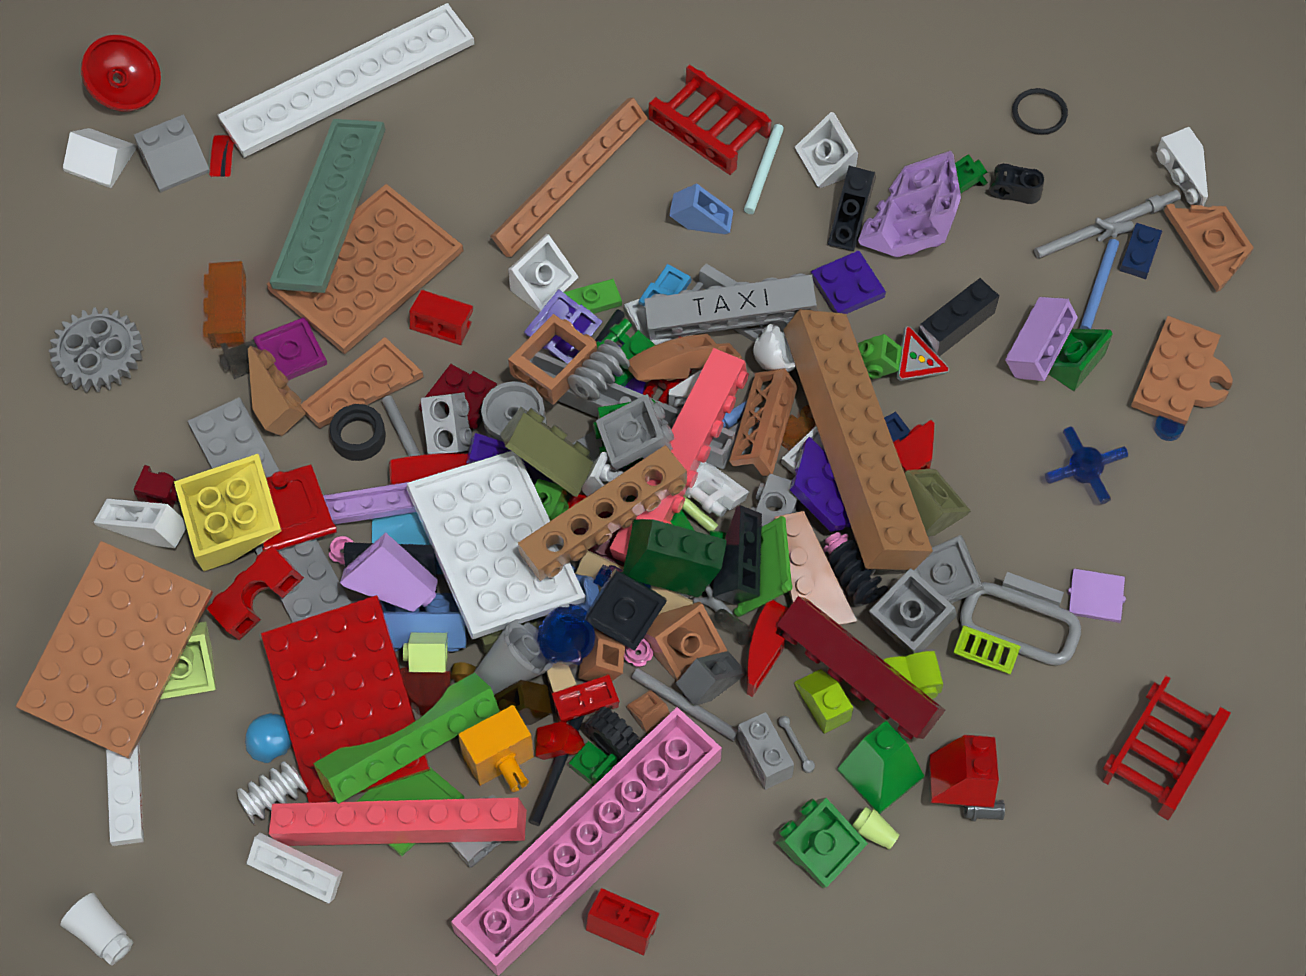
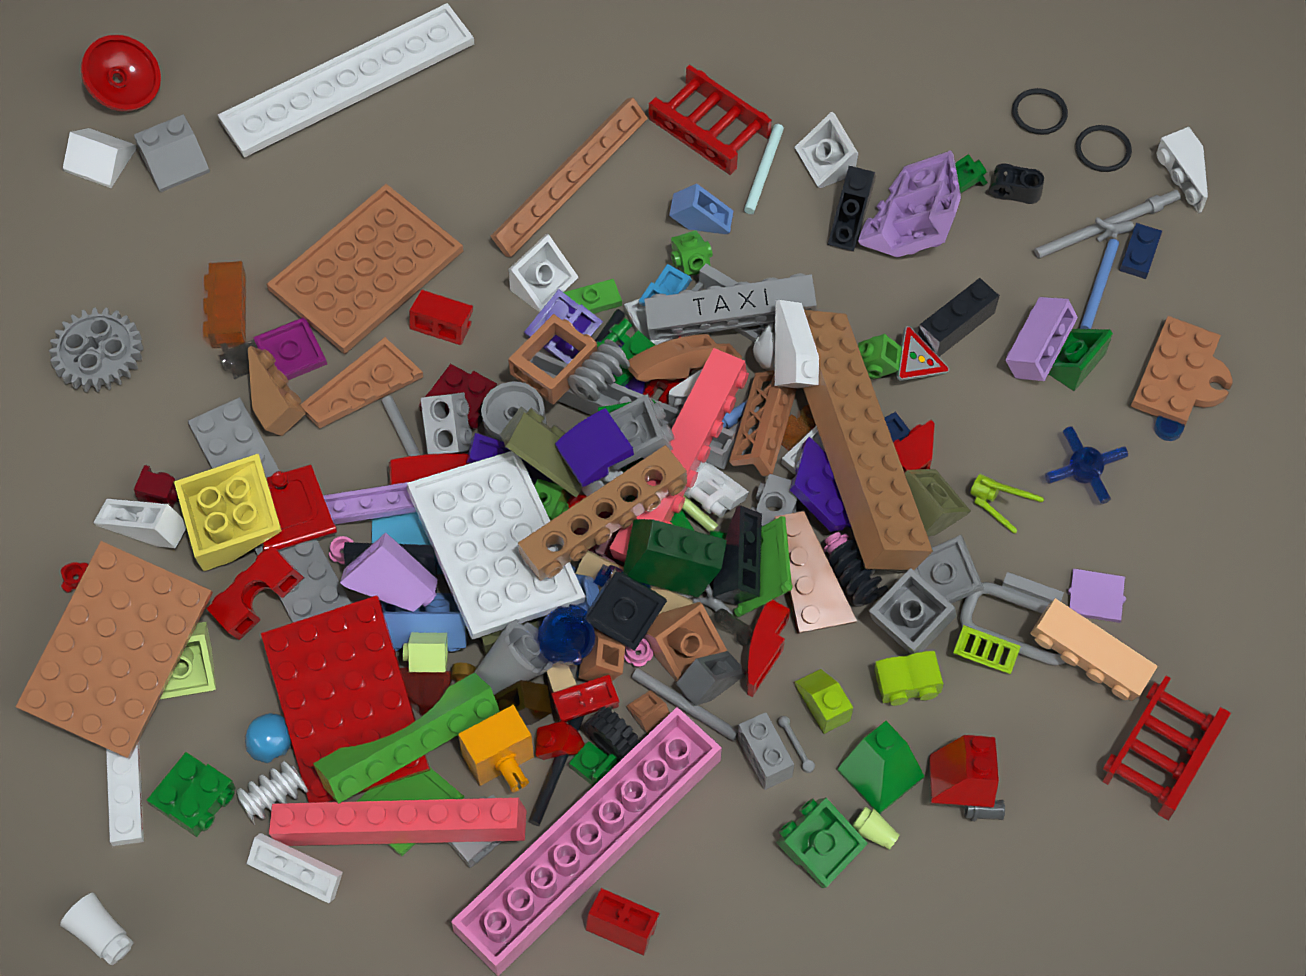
(71, 570): none -> red plate
(192, 794): none -> green plate
(221, 156): red sticker -> none
(328, 206): sand green plate -> none
(354, 413): black tyre -> none
(594, 447): none -> dark purple slope
(690, 252): none -> bright green brick
(794, 347): none -> white slope
(848, 283): dark purple plate -> none
(861, 668): dark red brick -> none
(988, 489): none -> lime plant
(1093, 650): none -> light nougat brick
(1103, 168): none -> black tyre
(1212, 240): nougat wing -> none

